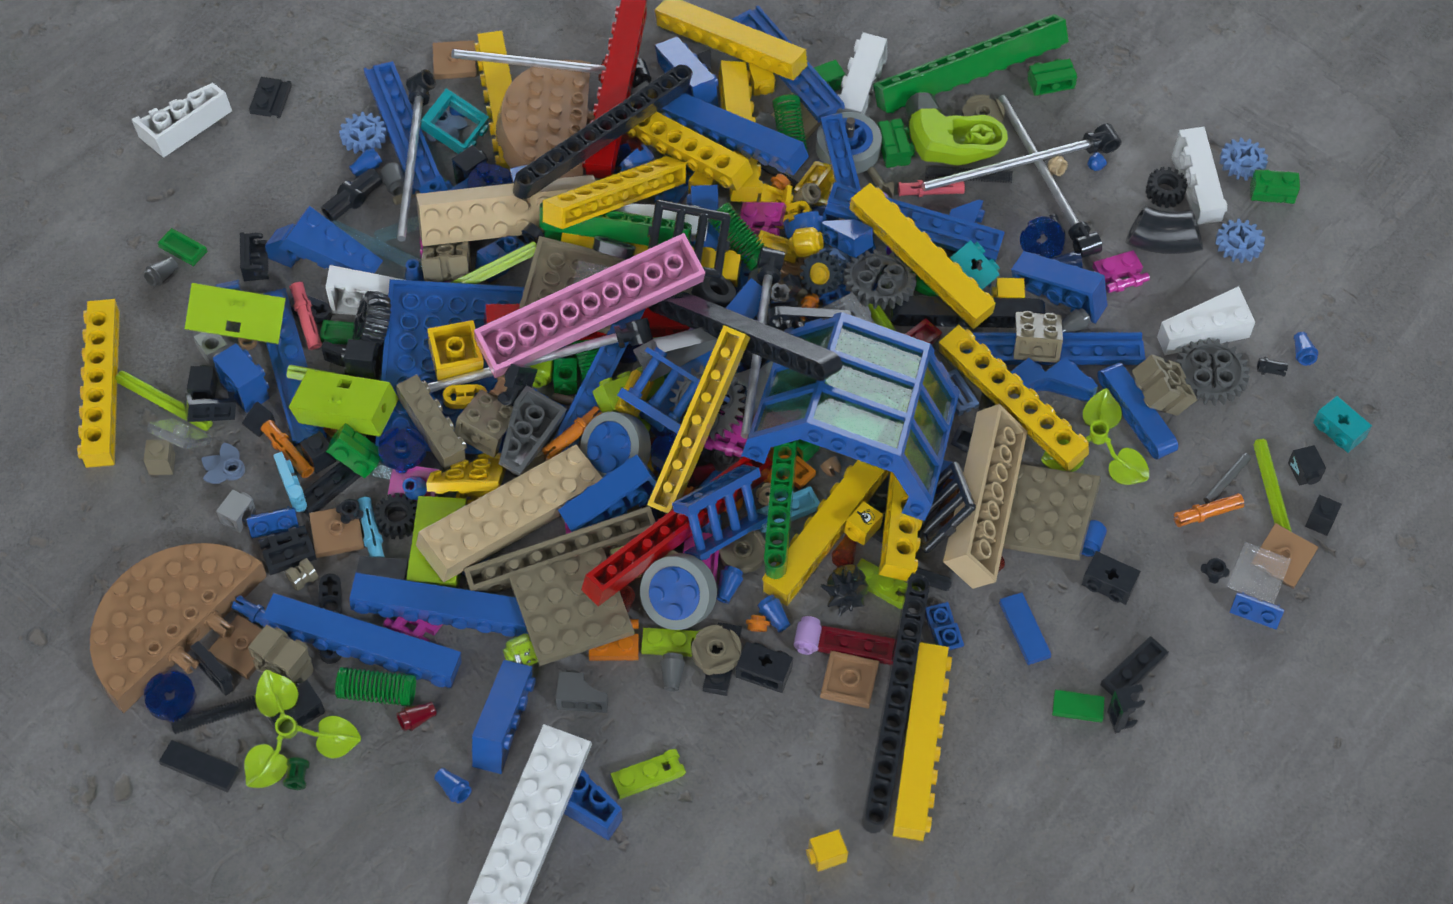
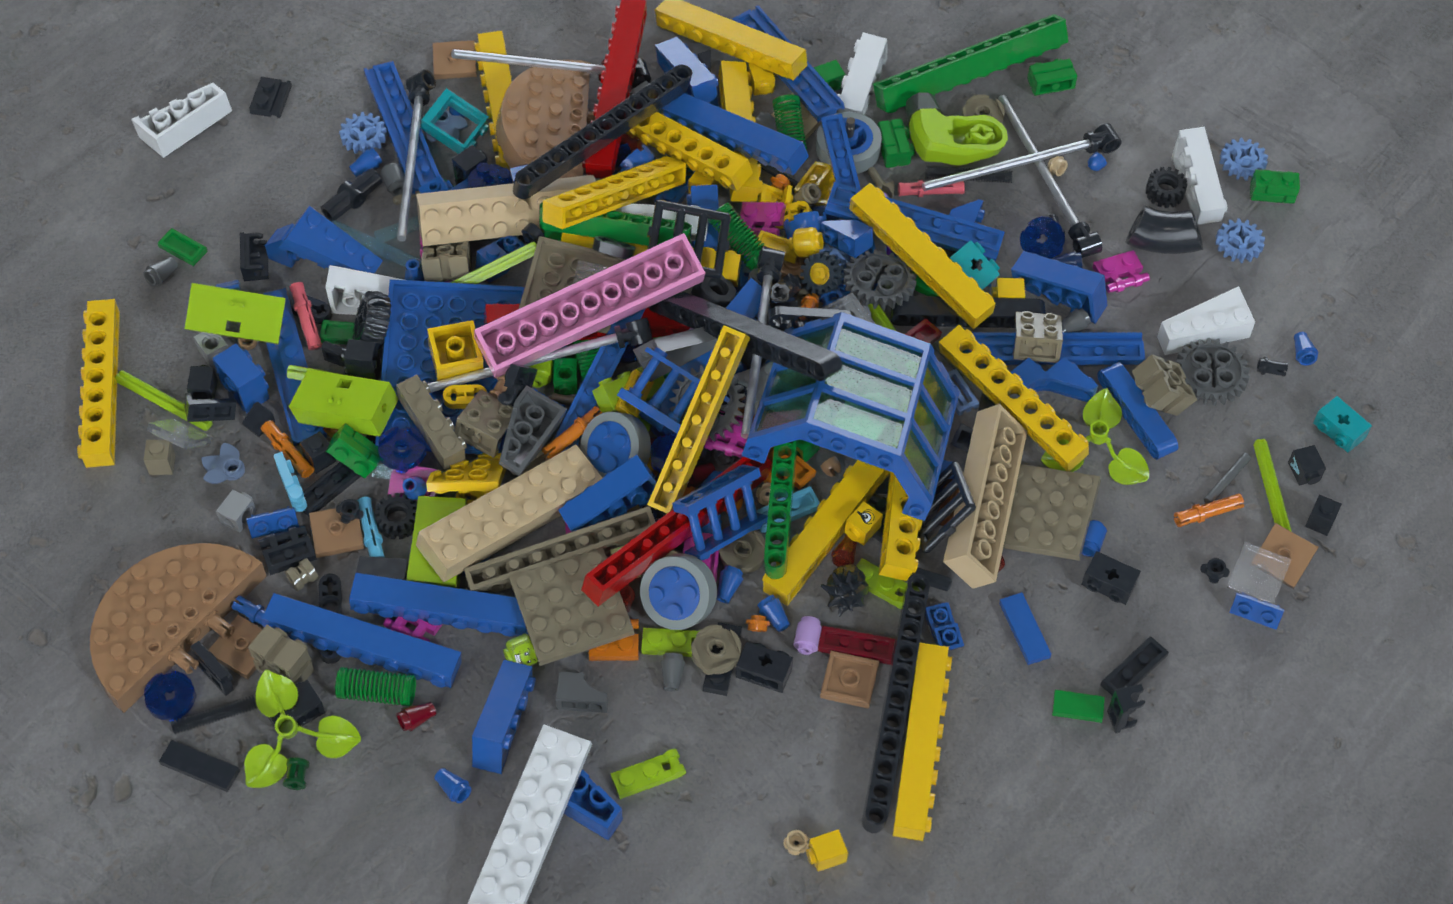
(800, 837): none -> tan plate

